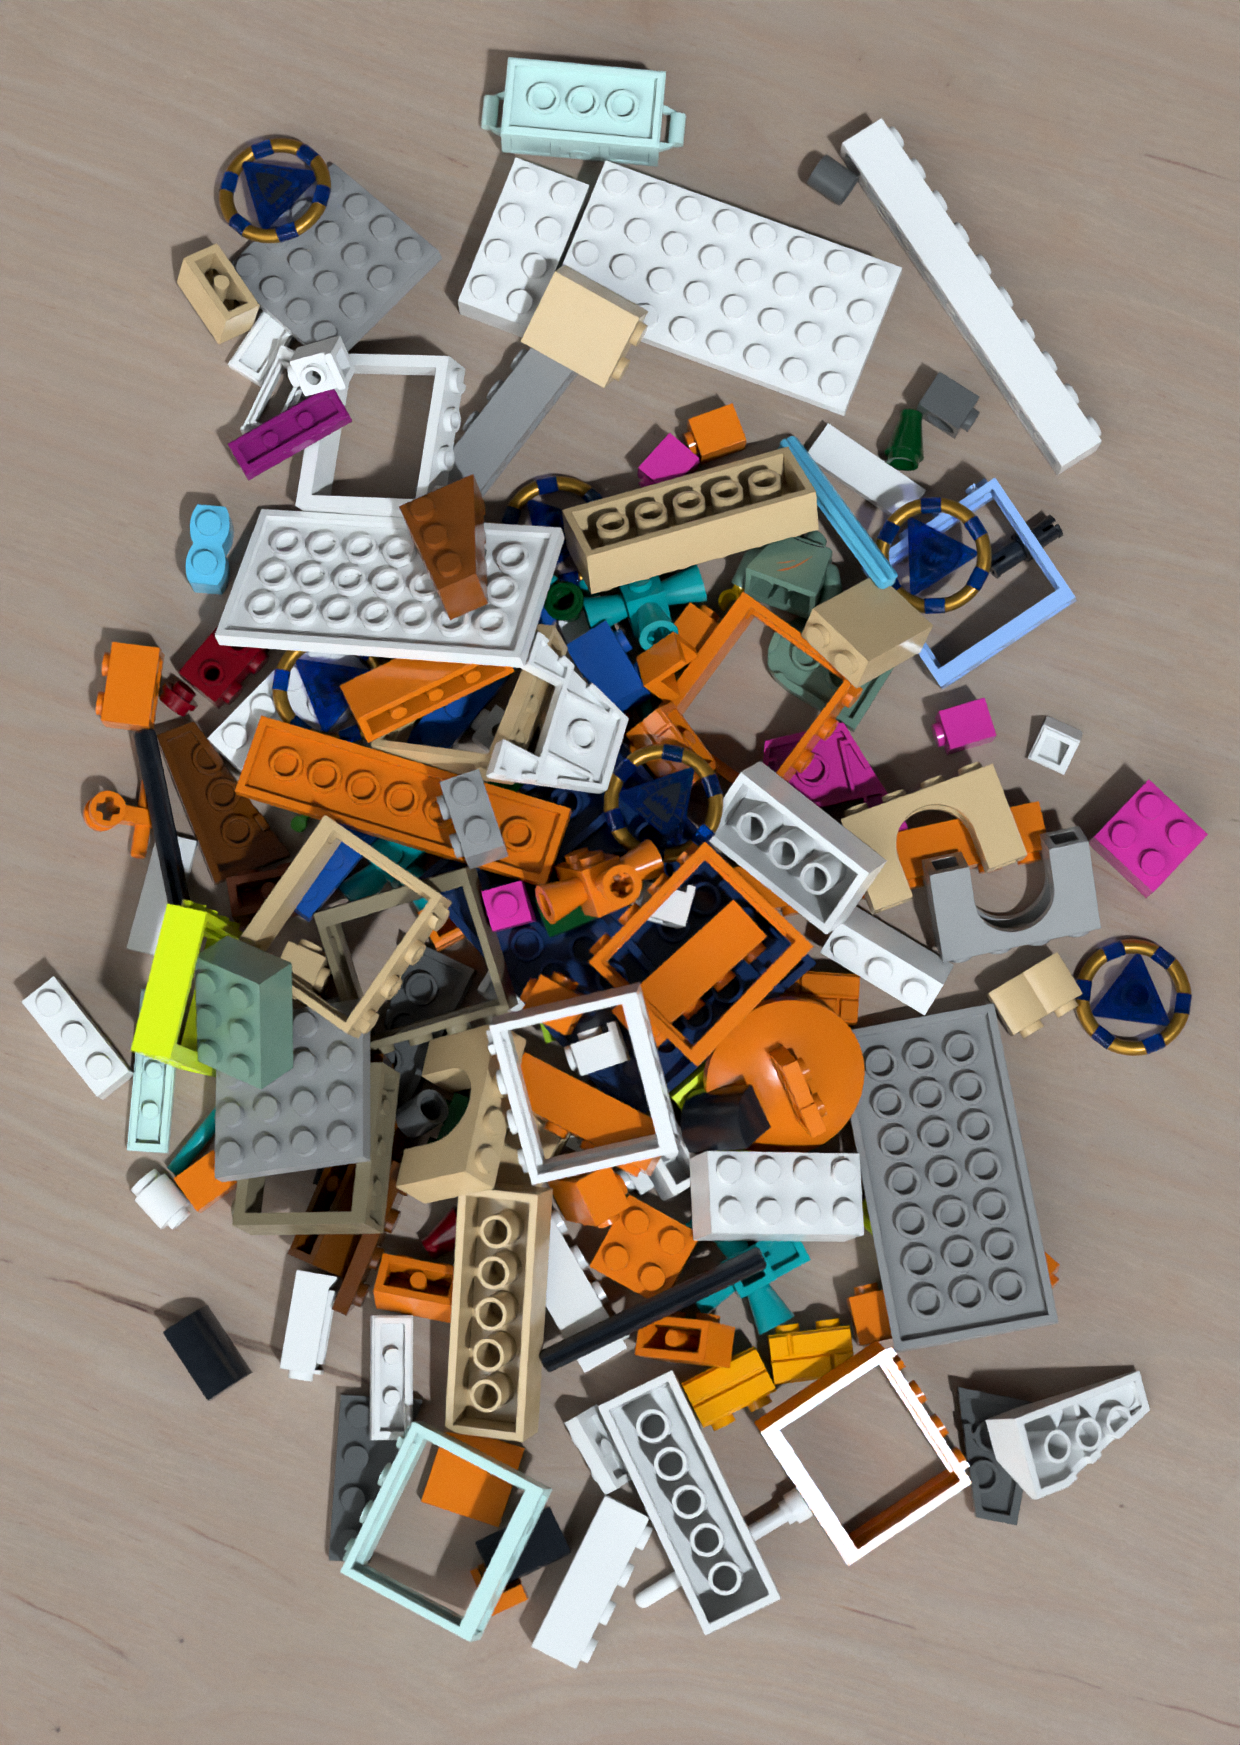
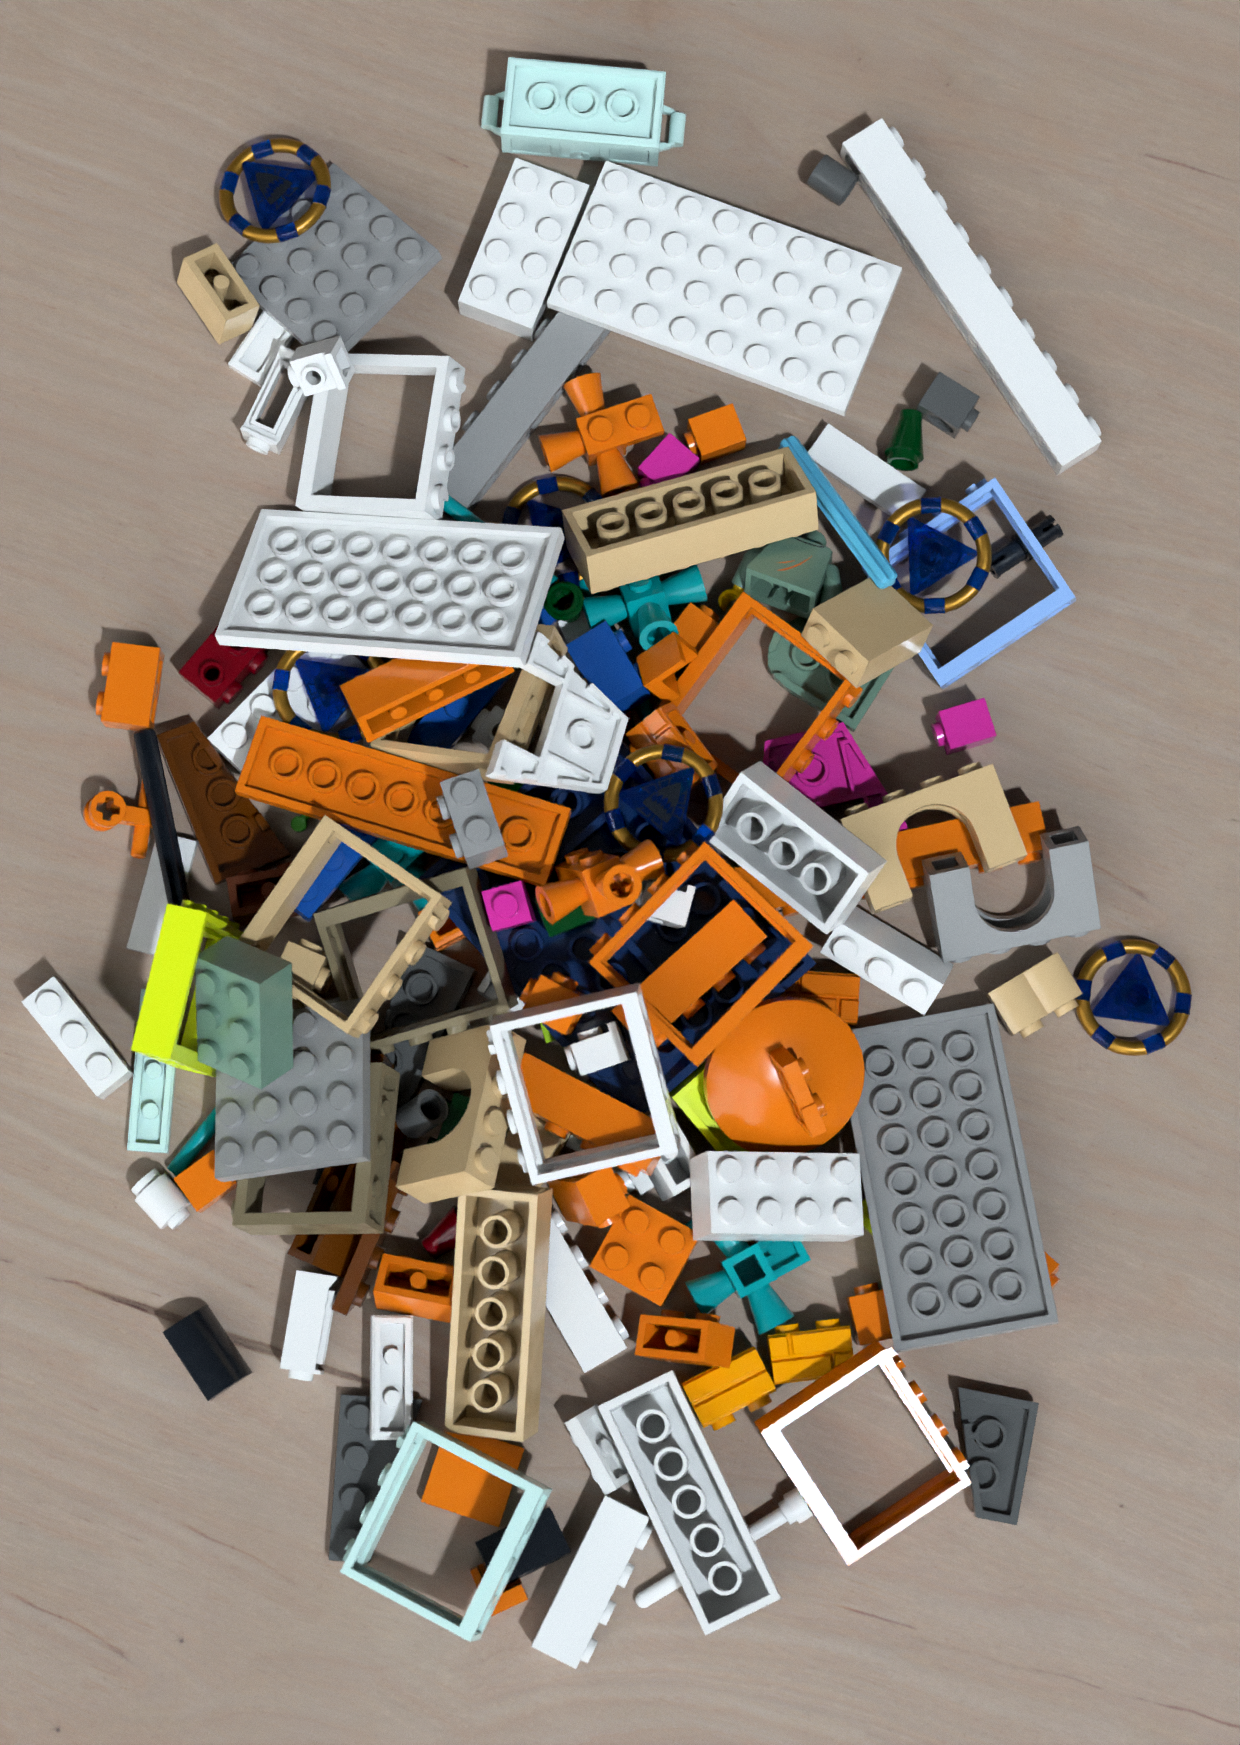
(178, 698): dark red plate -> none
(207, 558): medium azure brick -> none
(289, 432): magenta tile -> none
(451, 542): dark orange wedge -> none
(585, 327): tan brick -> none
(602, 434): none -> orange brick
(652, 1309): black axle -> none
(722, 1119): black brick -> none
(1055, 745): white slope -> none
(1058, 1436): white wedge -> none
(1147, 838): dark pink brick -> none

